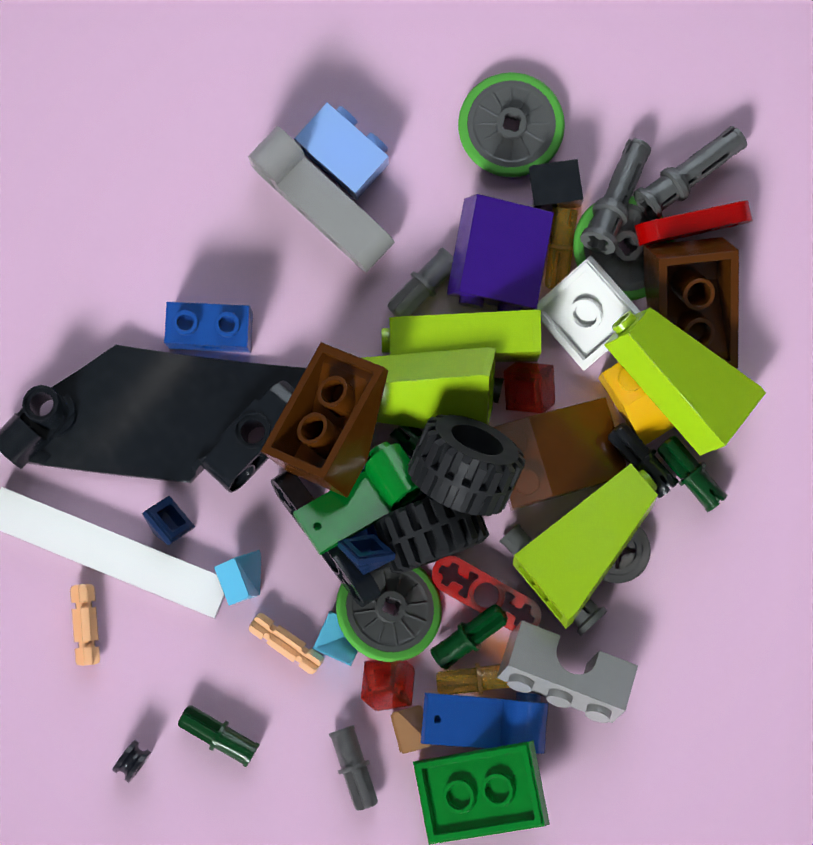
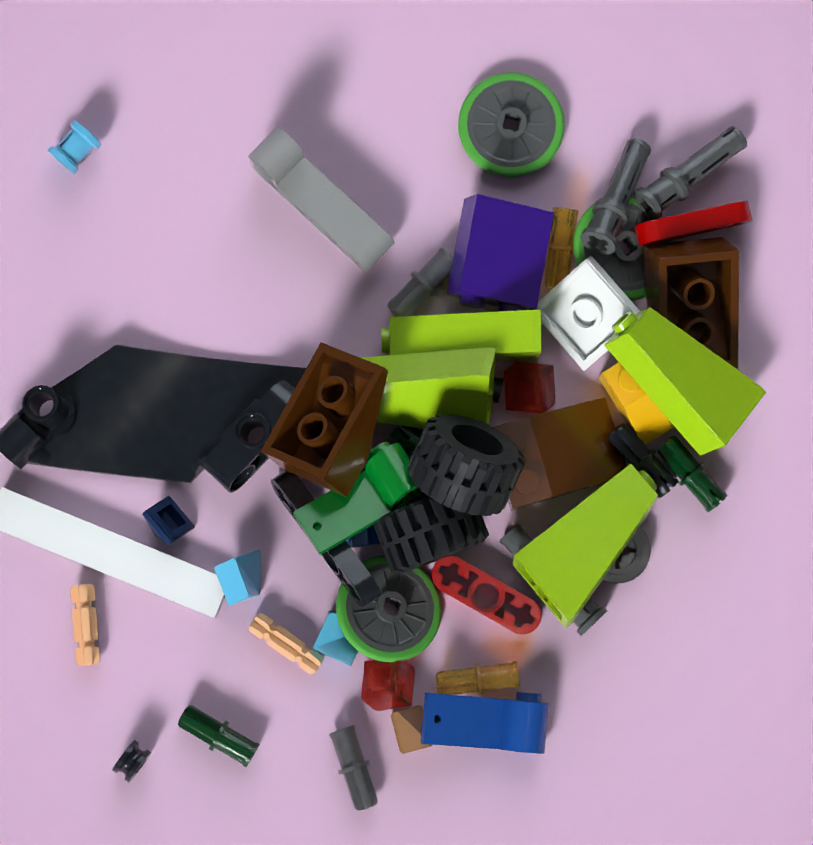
(74, 146): none -> medium azure bush
(208, 327): blue brick -> none
(343, 150): light blue brick -> none
(366, 552): dark blue slope -> none
(469, 636): dark green axle -> none
(481, 792): green tile -> none
(533, 666): light grey arch -> none
(556, 185): black panel -> none

